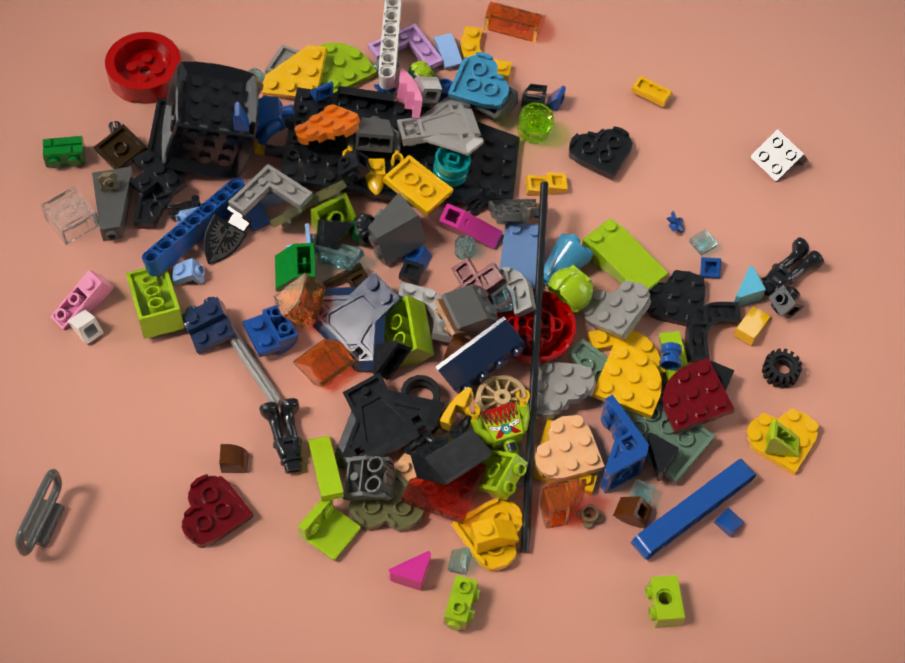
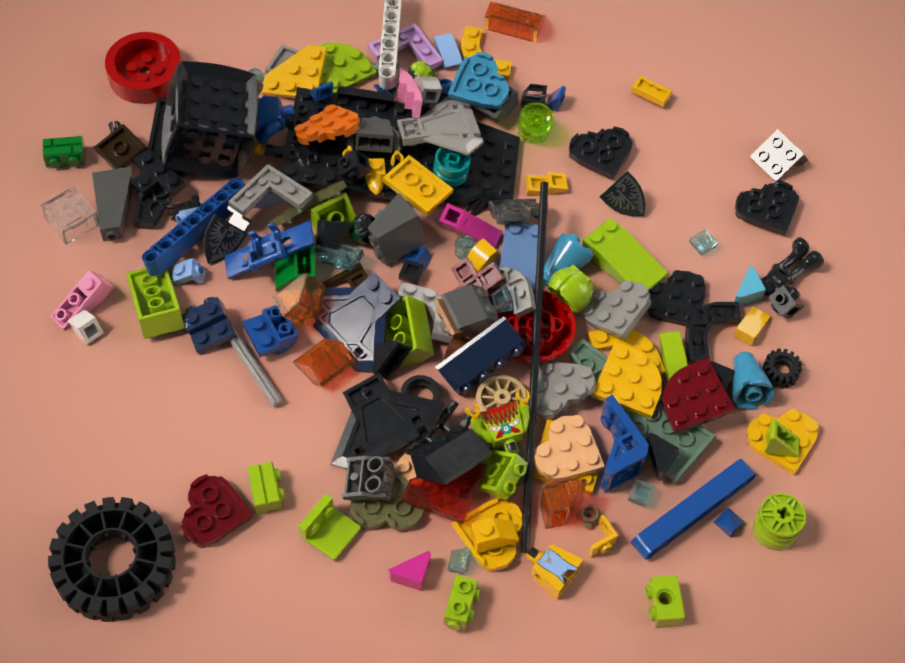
(41, 516): dark grey bar -> none
(108, 177): dark tan plate -> none
(120, 593): none -> black tyre
(233, 459): reddish brown brick -> none
(240, 119): blue slope -> none
(258, 217): blue slope -> none
(265, 488): none -> lime brick
(268, 248): none -> blue piece
(287, 446): black piece -> none
(325, 468): lime slope -> none
(457, 405): yellow slope -> none
(482, 255): none -> yellow brick
(554, 568): none -> torso
(606, 543): none -> yellow bracket
(625, 196): none -> shield
(633, 511): reddish brown brick -> none
(670, 358): blue wheel -> none
(675, 223): blue plant -> none
(710, 267): blue slope -> none
(750, 383): none -> dark azure cone
(768, 207): none -> black plate
(779, 532): none -> lime wheel

